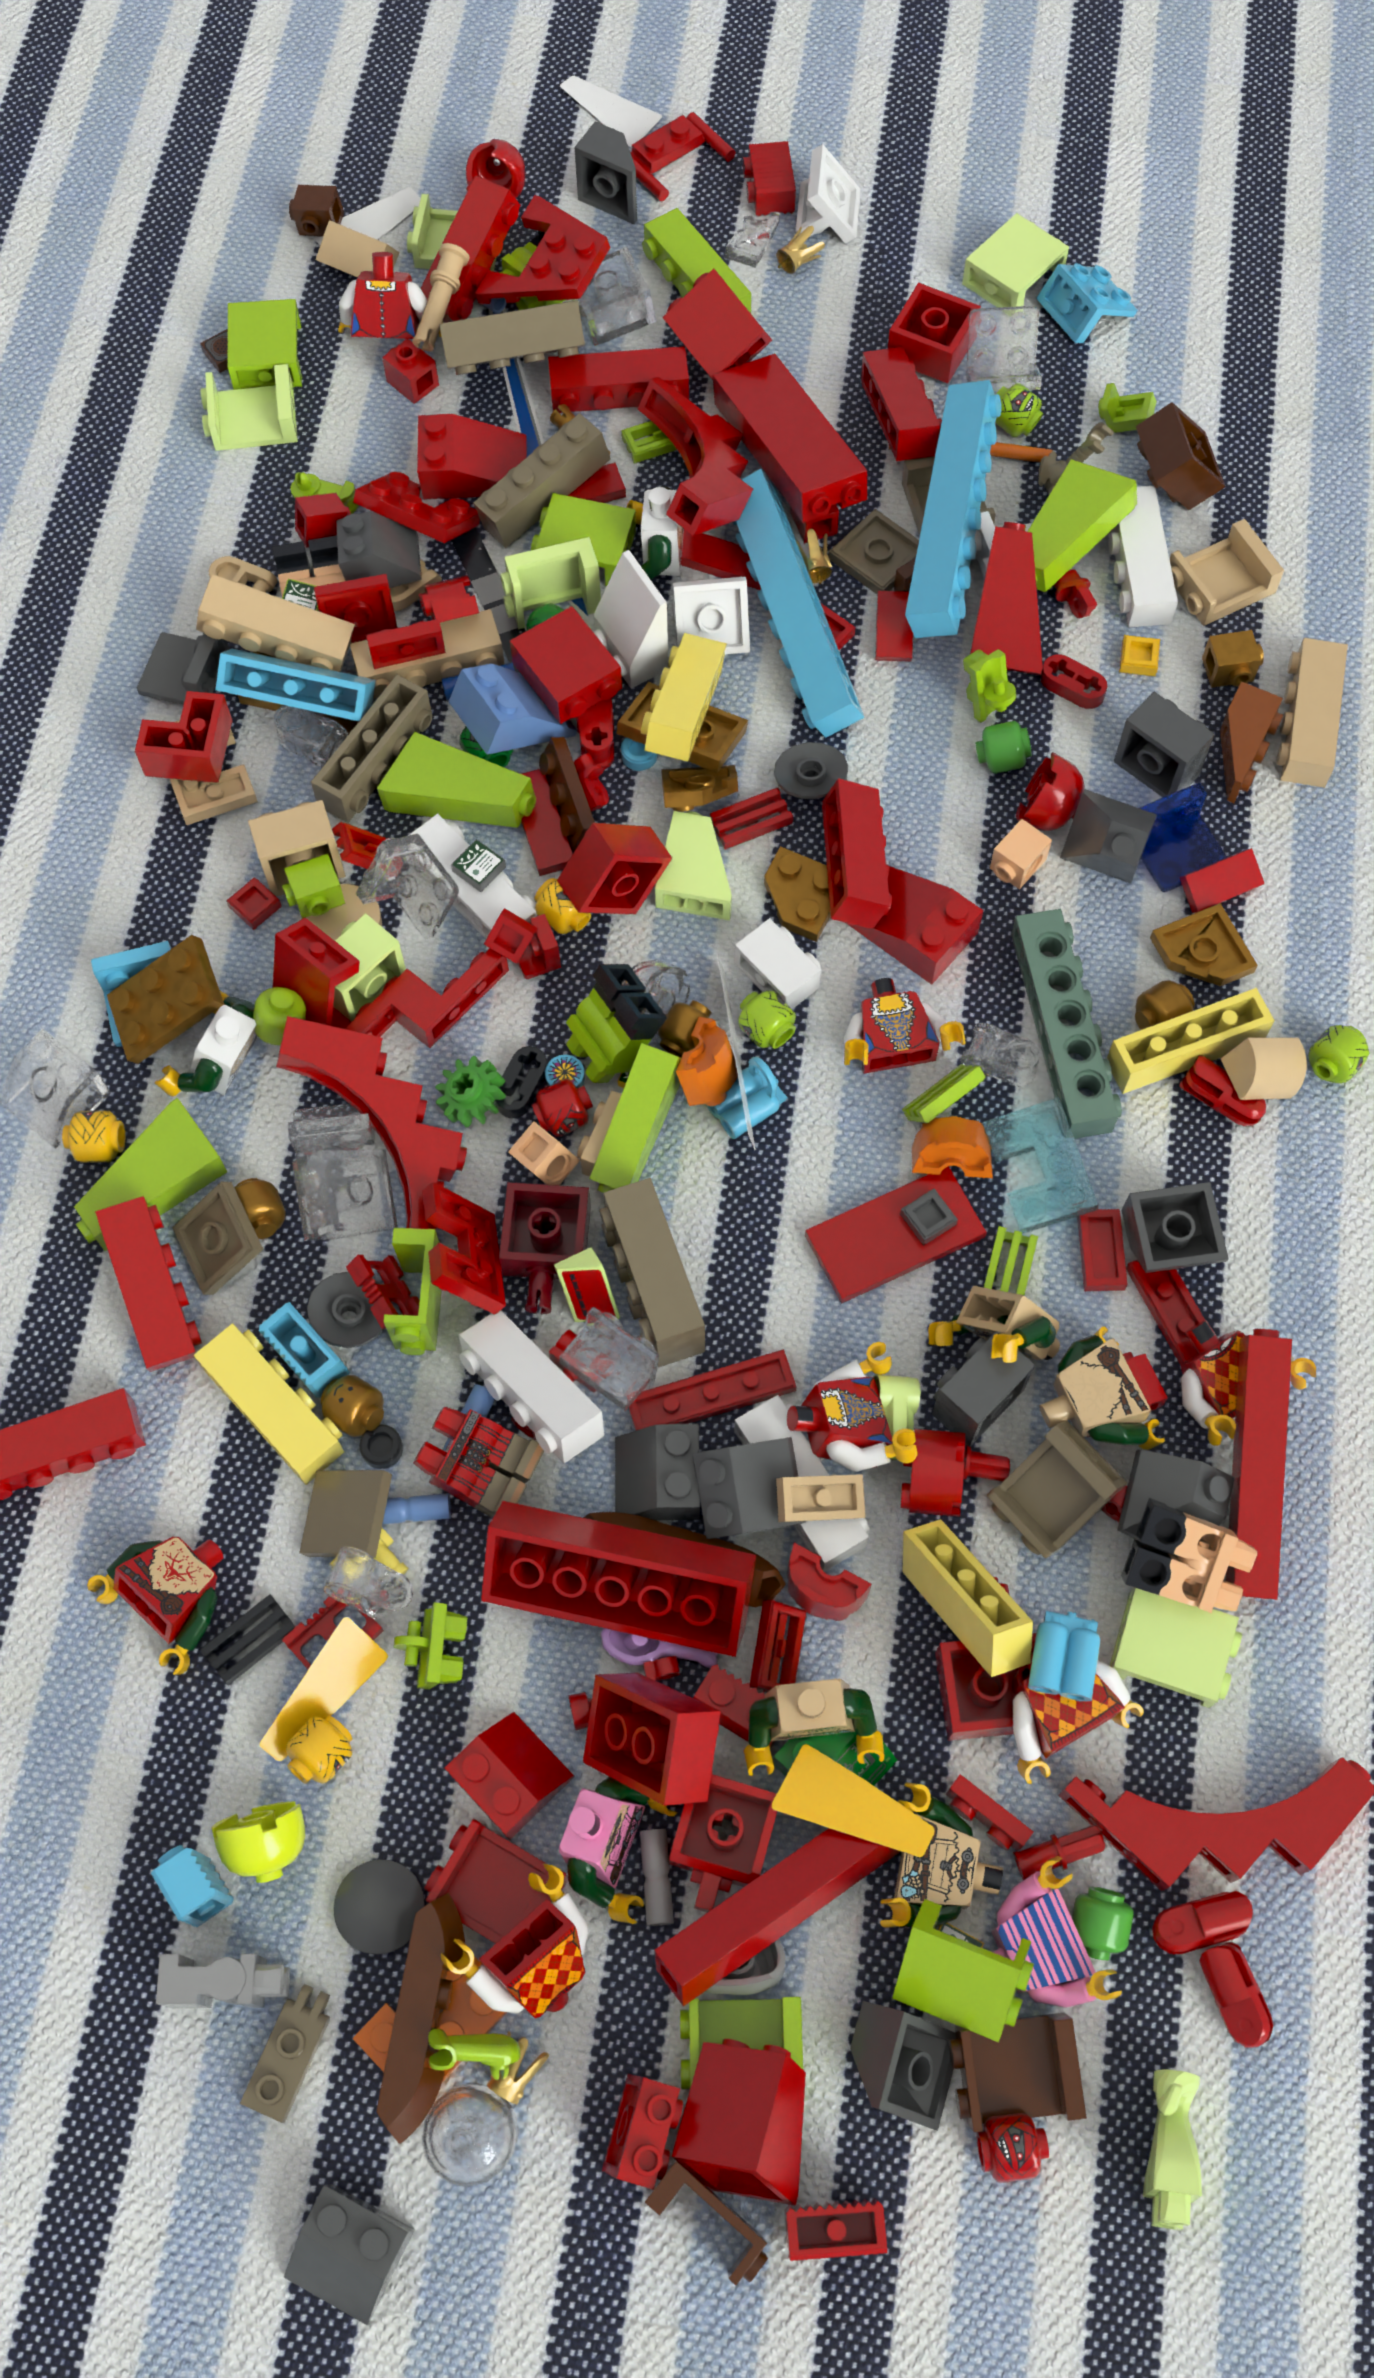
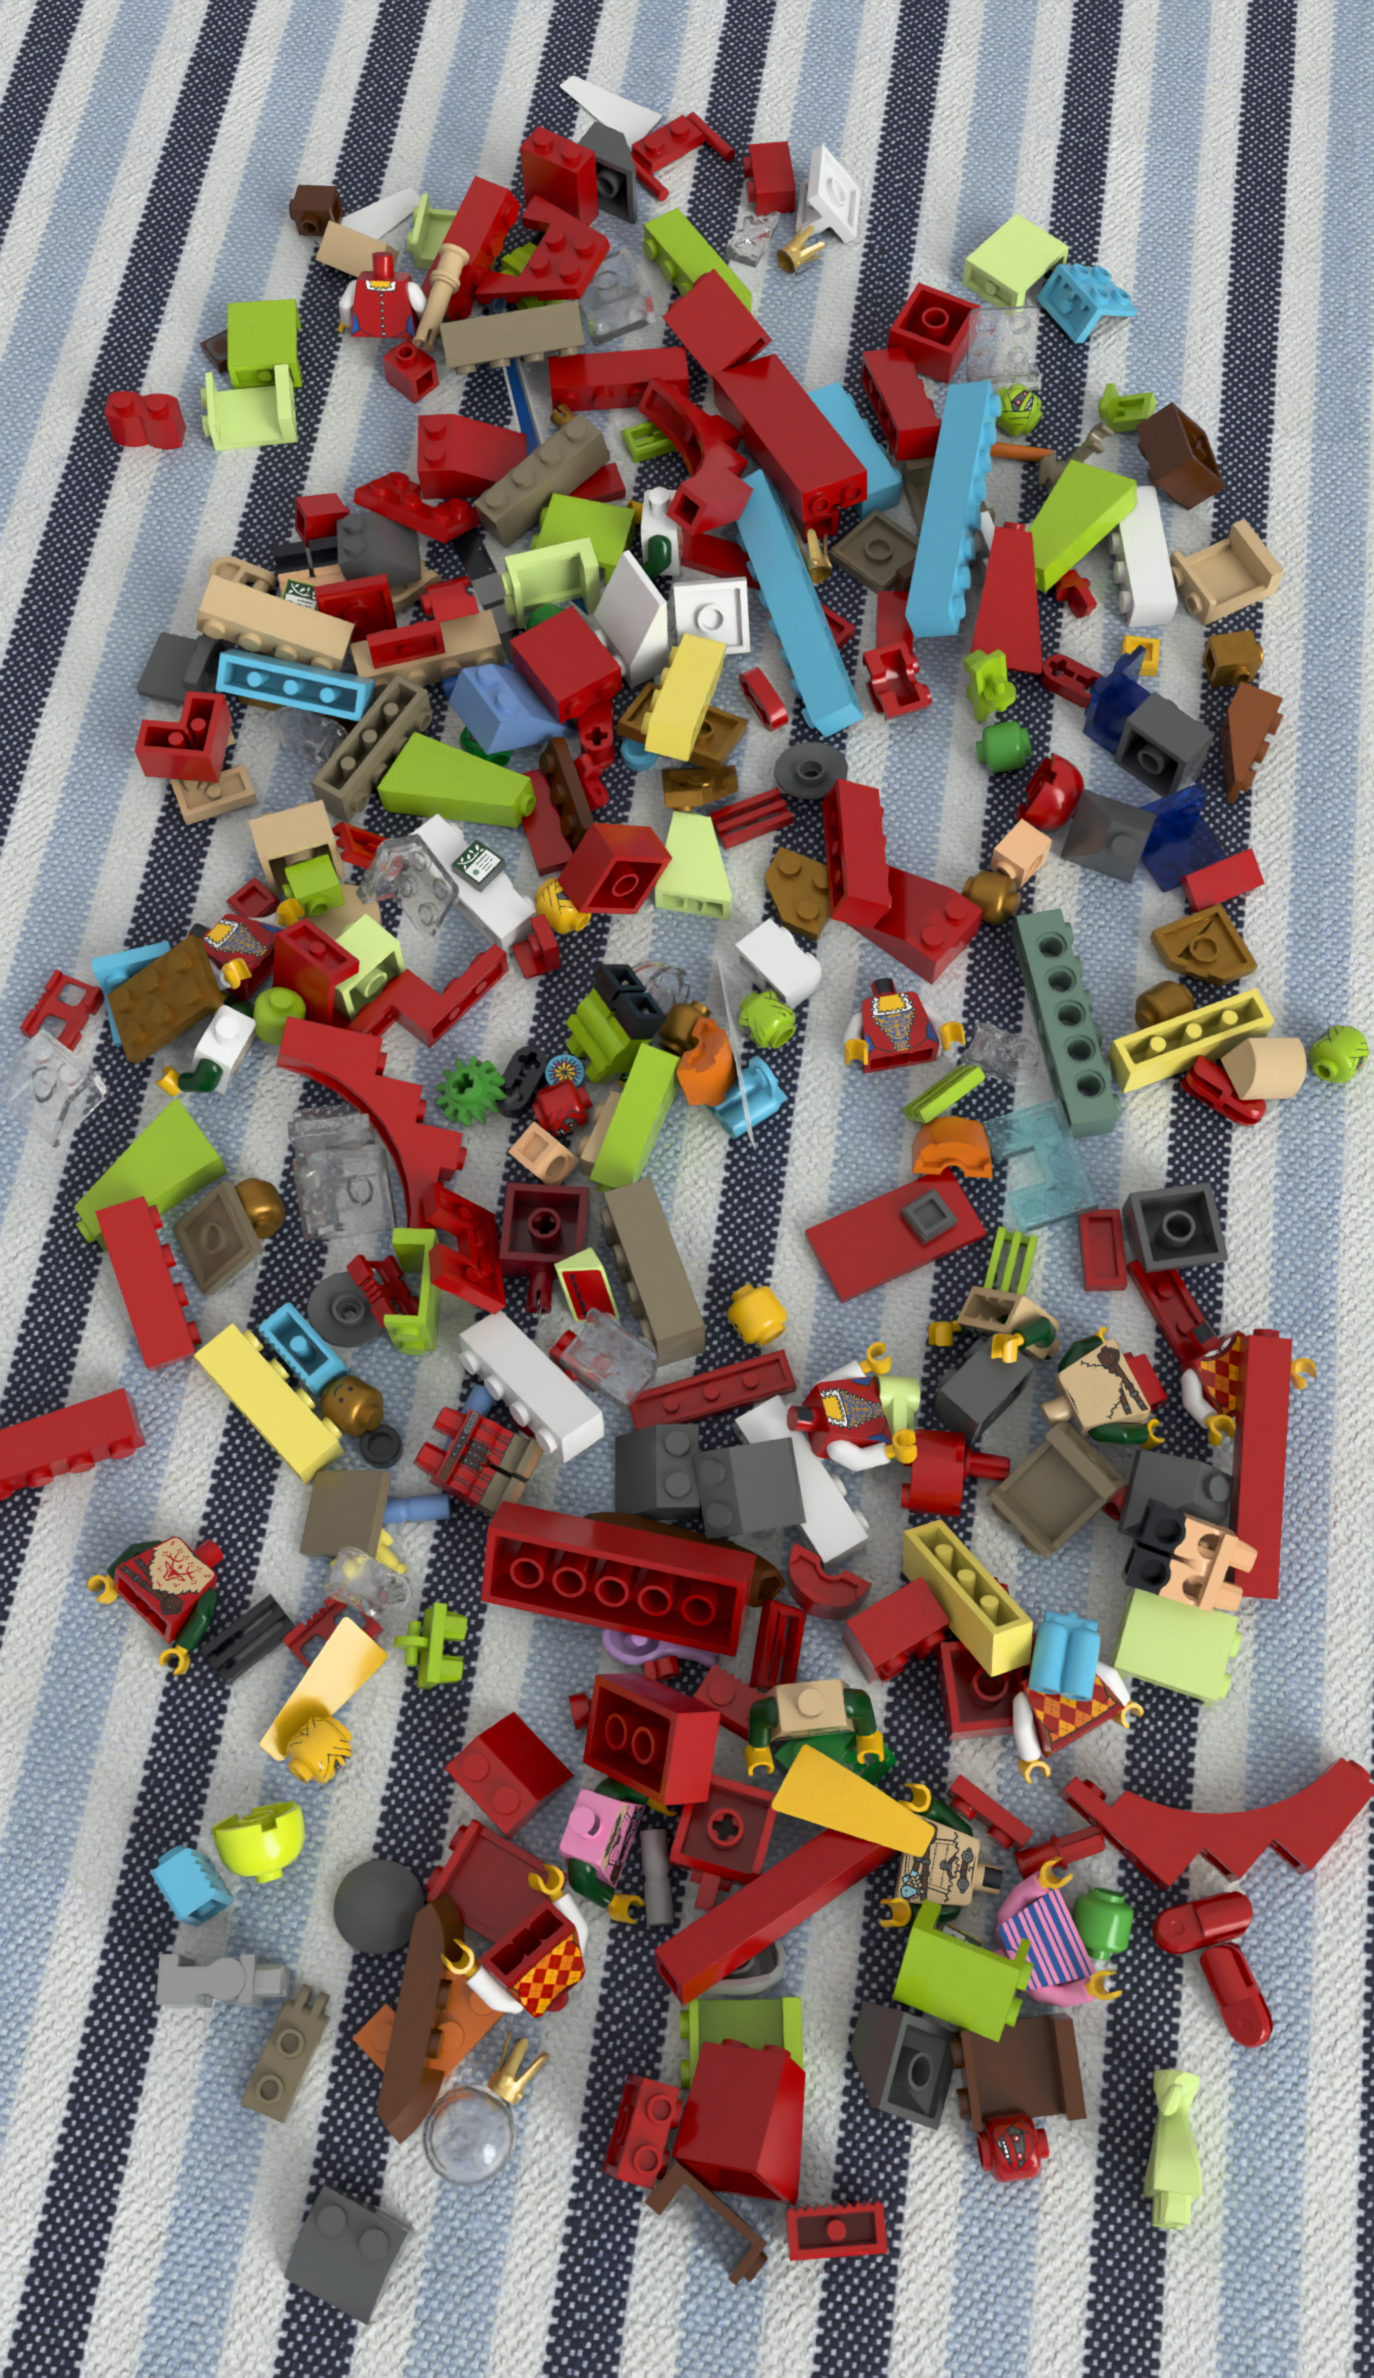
(75, 1016): none -> red piece
(94, 1136): yellow head -> none
(145, 420): none -> red brick
(244, 947): none -> torso
(311, 485): lime piece -> none
(489, 2049): lime piece -> none
(506, 173): red piece -> none
(510, 936): red plate -> none
(560, 174): none -> red brick
(757, 1315): none -> yellow head
(763, 699): none -> red beam
(820, 1498): tan plate -> none
(882, 480): none -> medium azure brick
(894, 682): none -> red cylinder
(895, 1631): none -> red brick
(994, 895): none -> pearl gold head
(1115, 700): none -> clear blue bracket
(1313, 712): tan brick -> none

